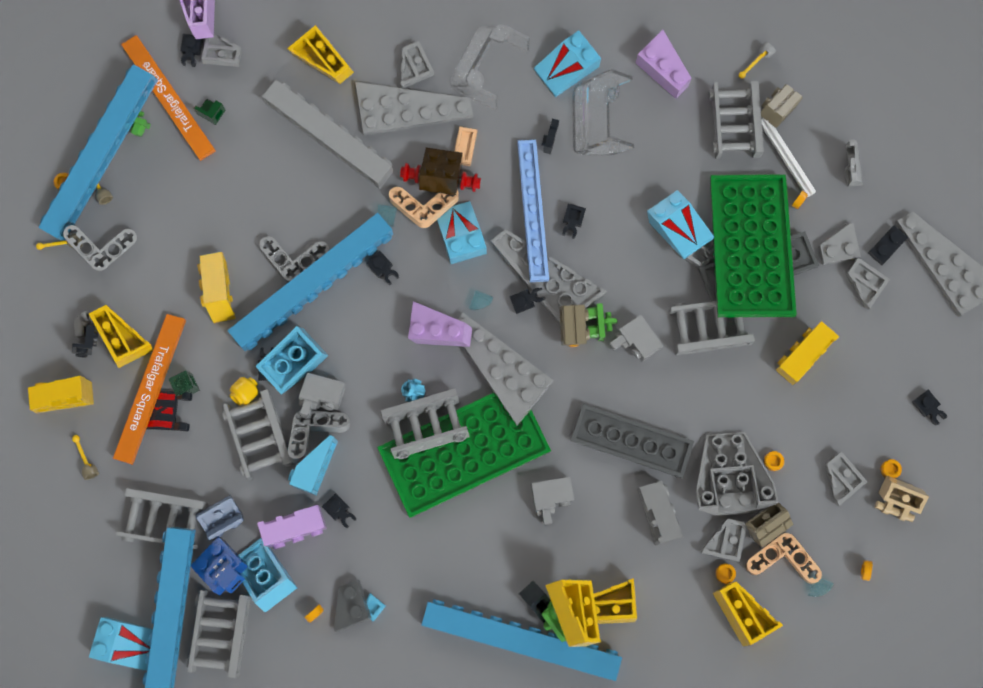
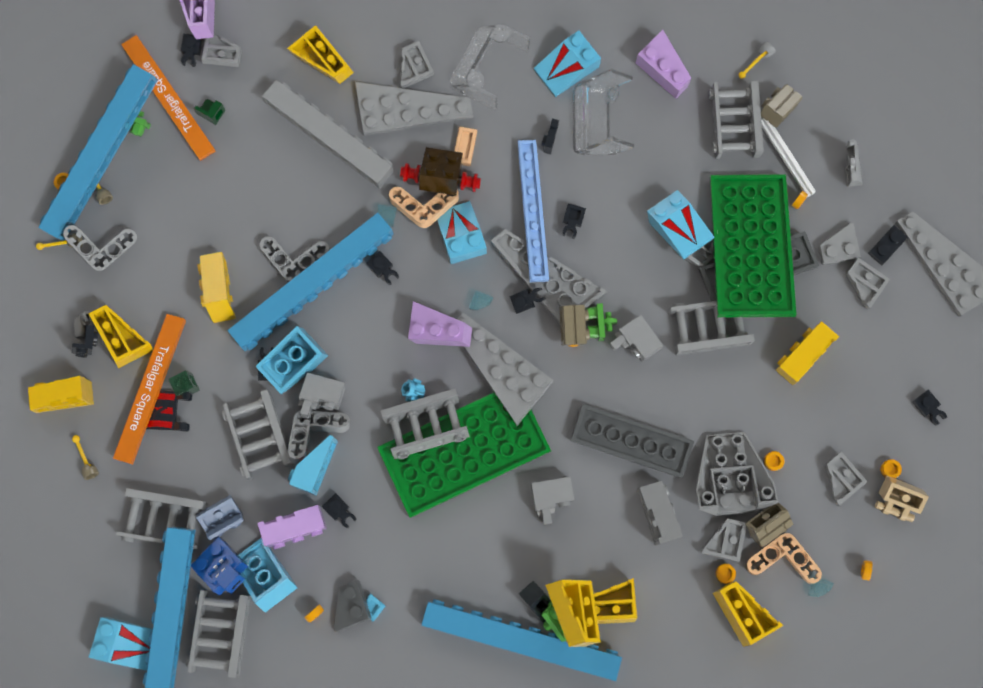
(243, 390): yellow head -> none

